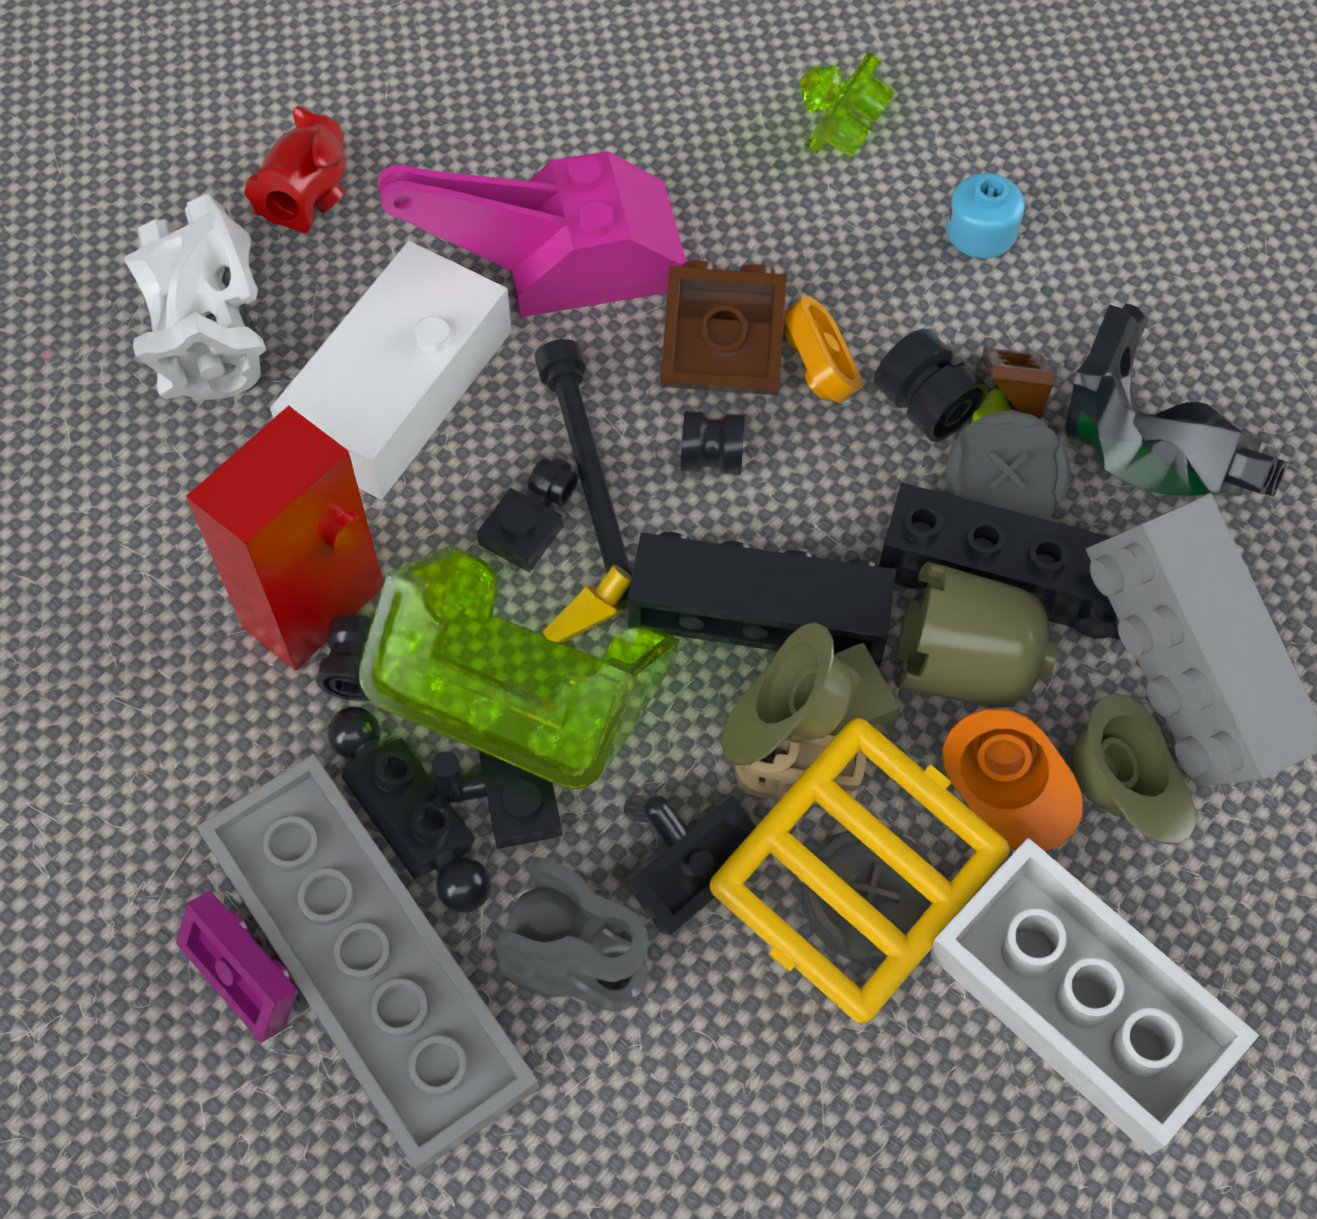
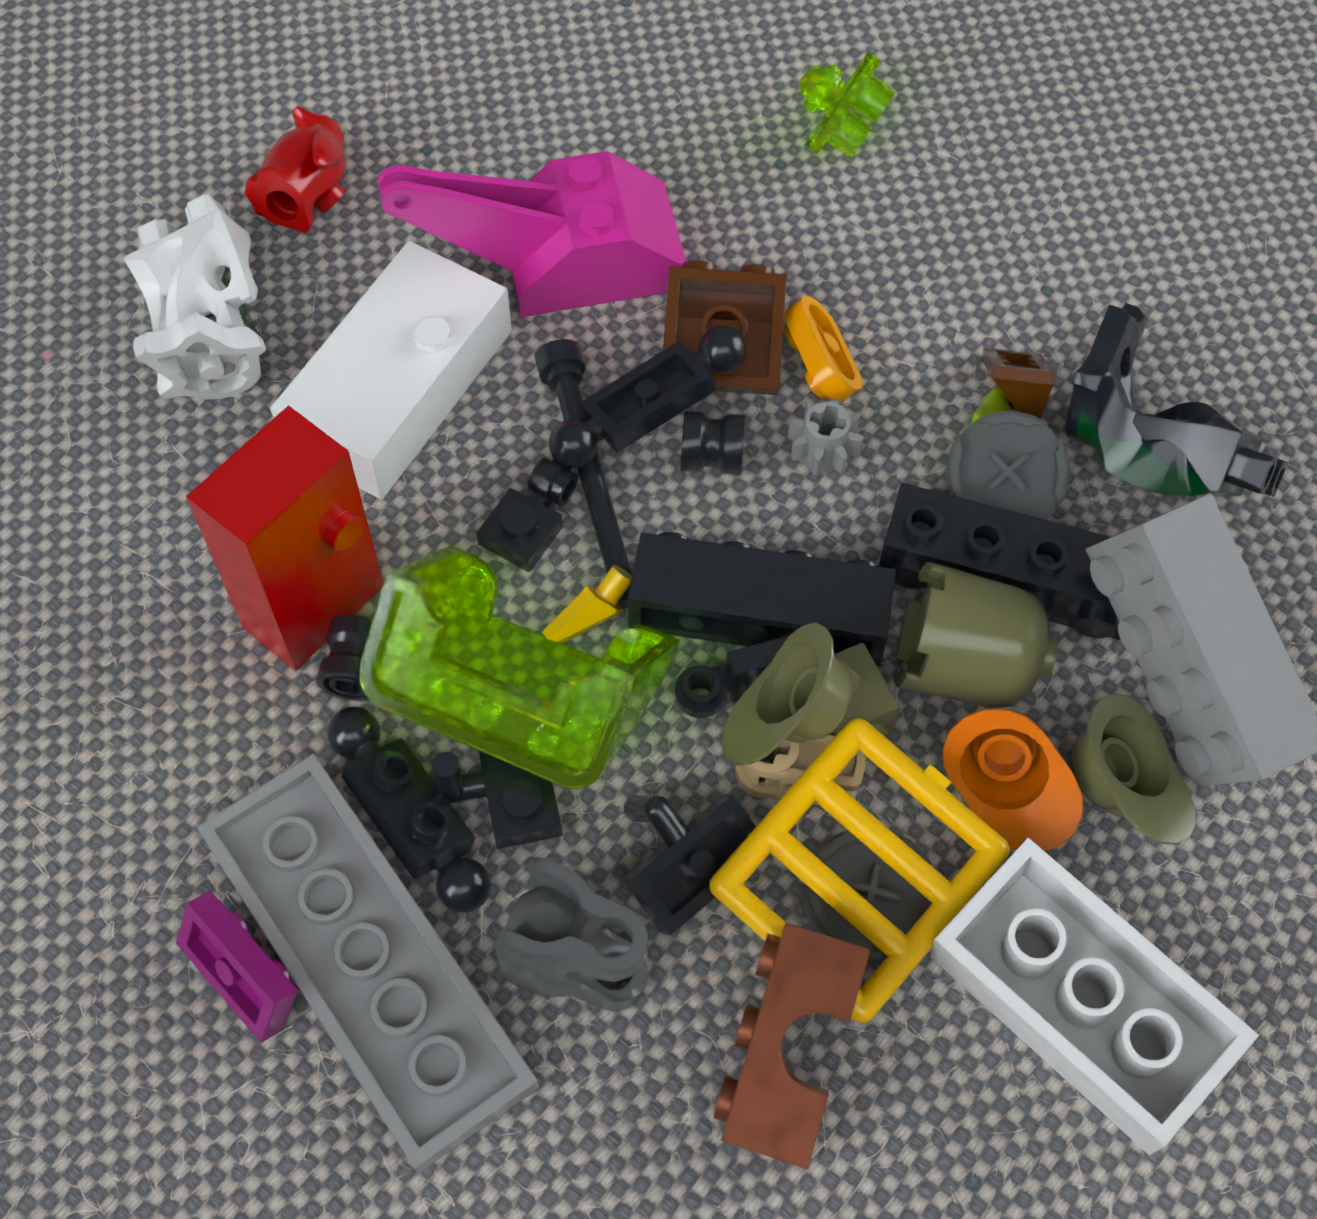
(647, 396): none -> black plate
(734, 677): none -> black plate
(768, 1105): none -> copper arch
(825, 437): none -> light grey gear
(922, 377): black wheel -> none
(985, 215): medium azure head -> none

